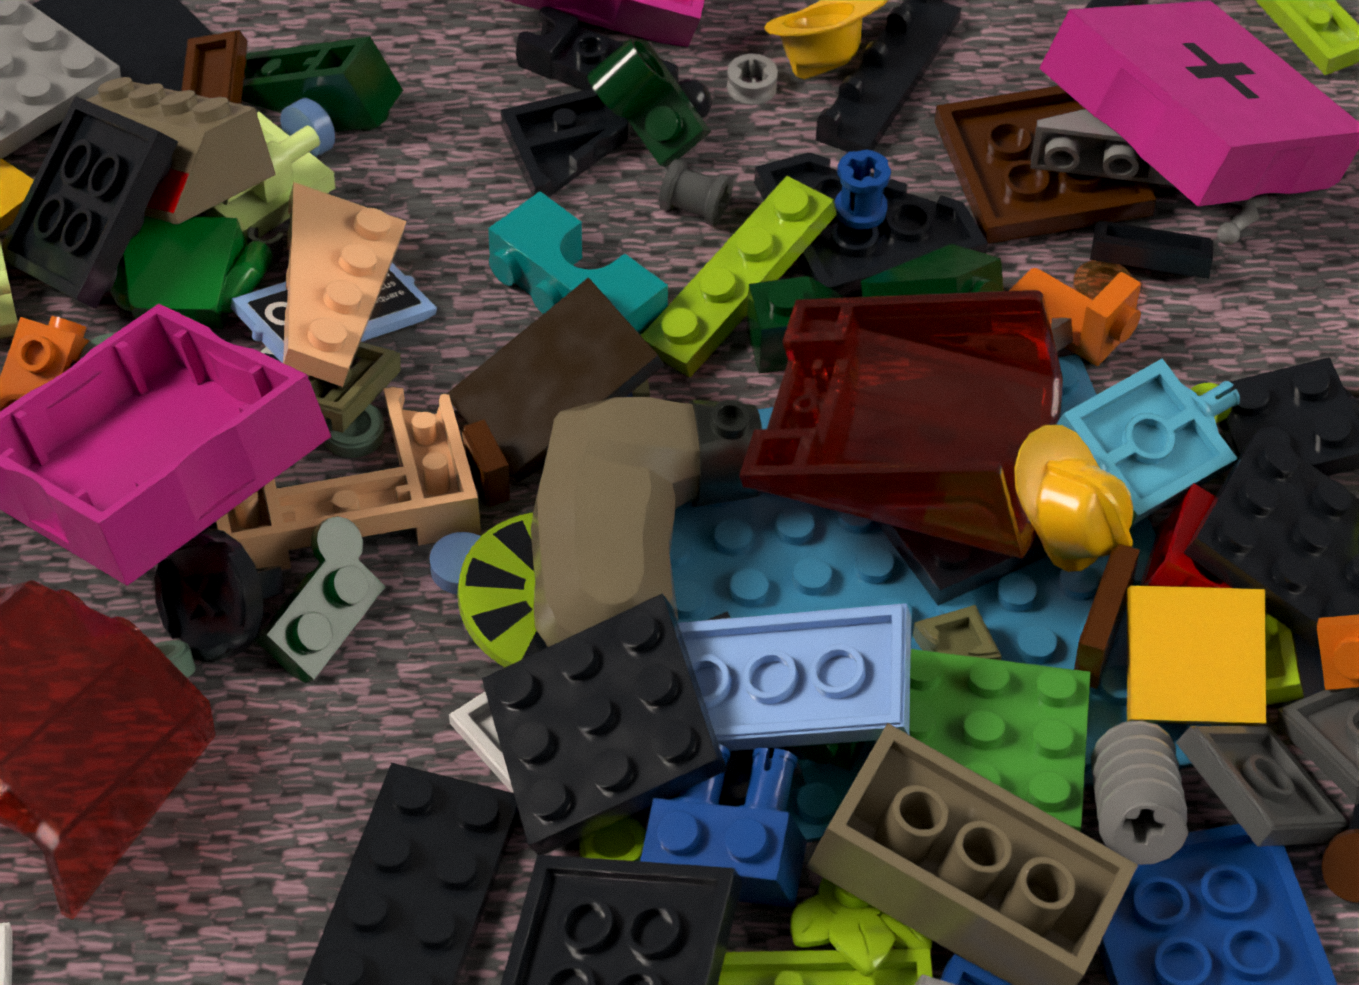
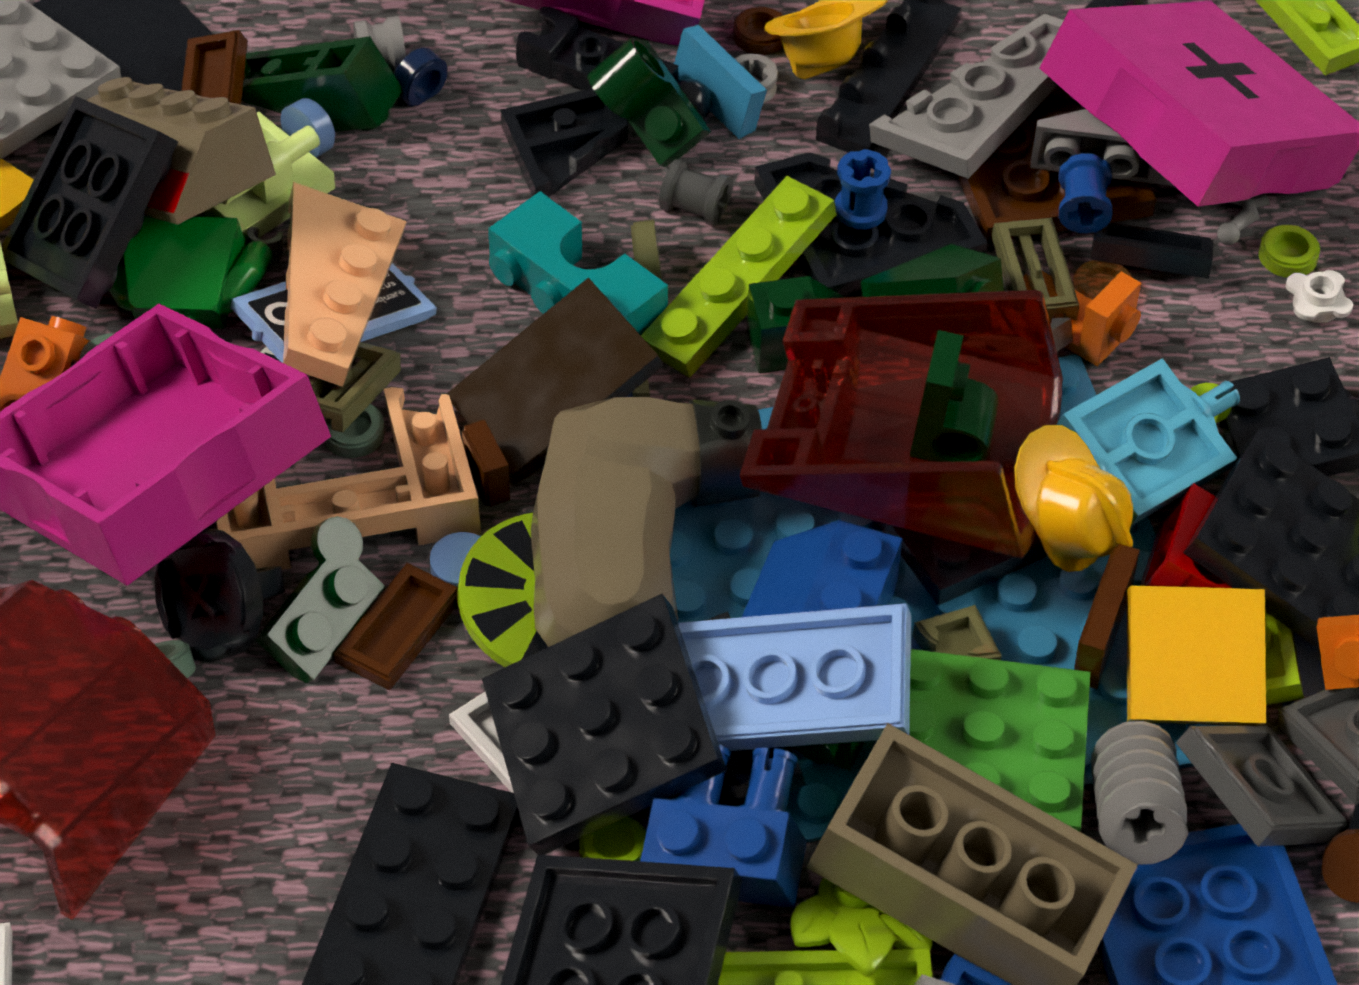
(387, 38): none -> light grey wheel
(397, 626): none -> reddish brown tile
(421, 76): none -> dark blue tile
(646, 246): none -> olive tile
(734, 91): none -> dark azure tile
(750, 31): none -> reddish brown tile
(827, 570): none -> blue slope
(955, 411): none -> dark green plate
(979, 106): none -> light grey wing
(1066, 299): none -> olive tile
(1085, 200): none -> blue bush
(1289, 250): none -> lime tile
(1319, 307): none -> white plate

